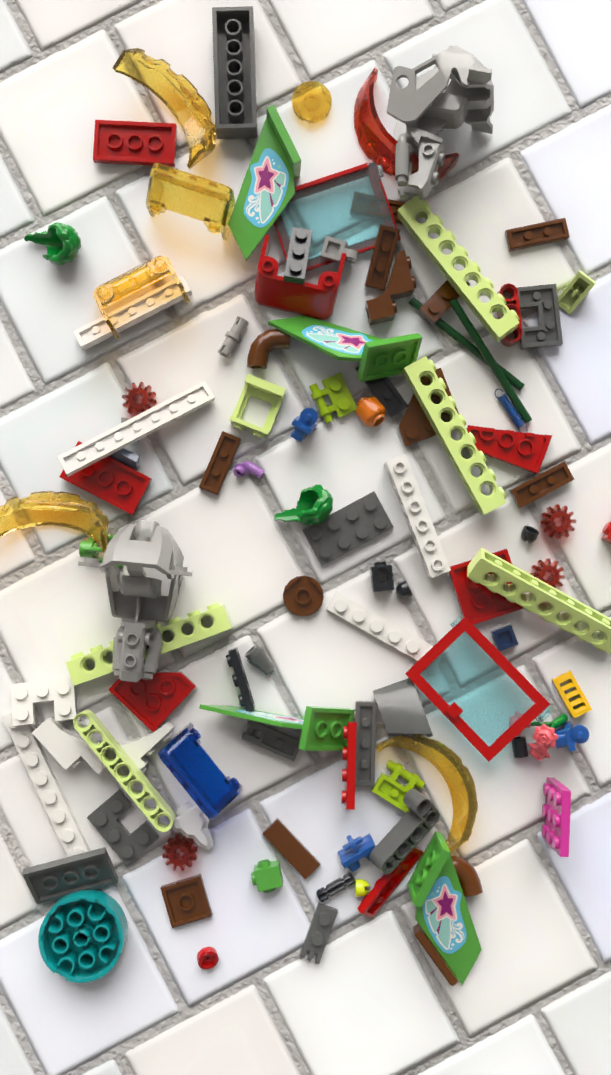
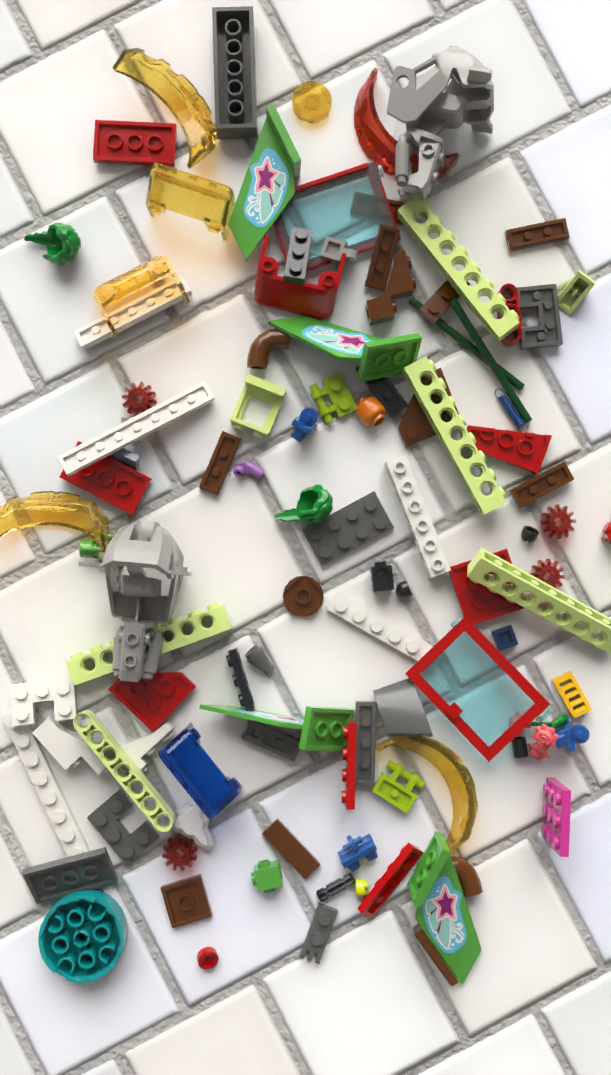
(233, 337): light grey pin -> none
(406, 833): dark grey beam -> none

